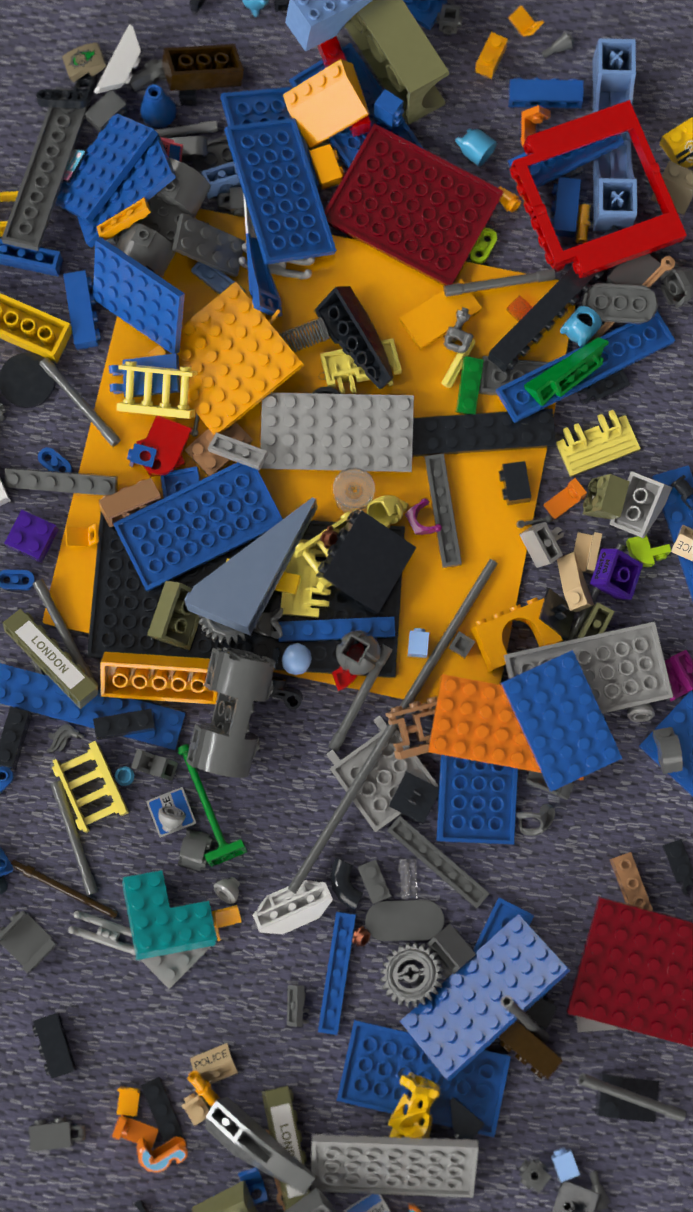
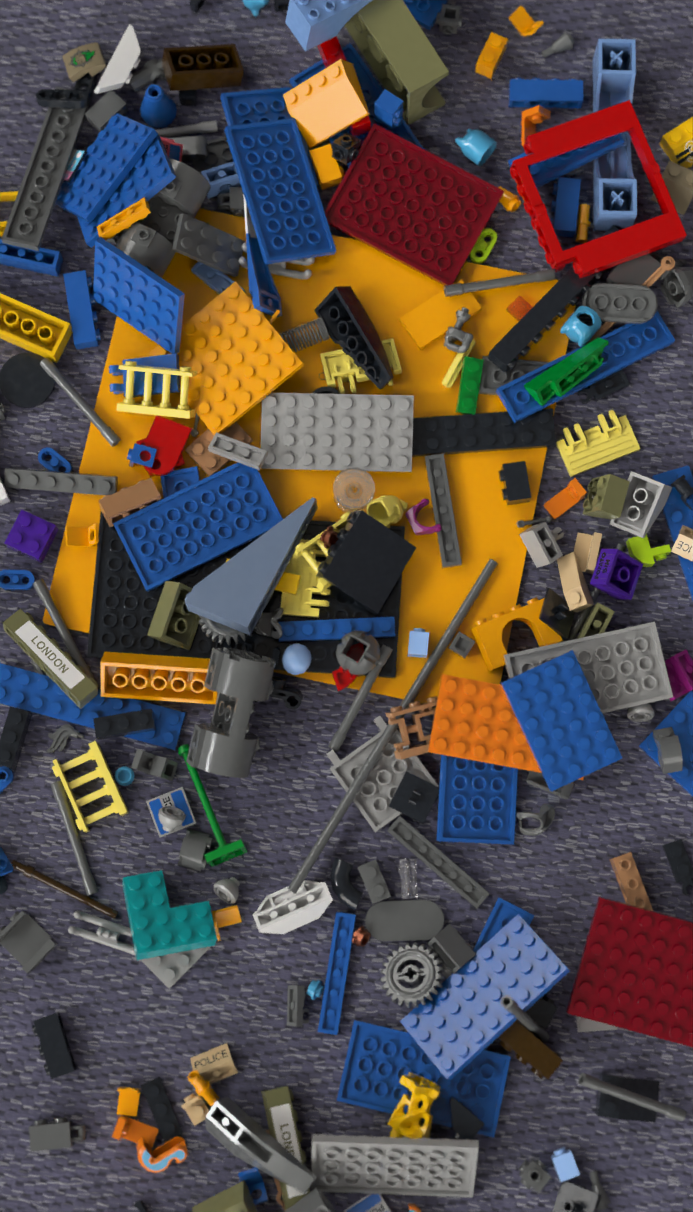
(315, 989): none -> dark azure plate
(346, 148): none -> black brick

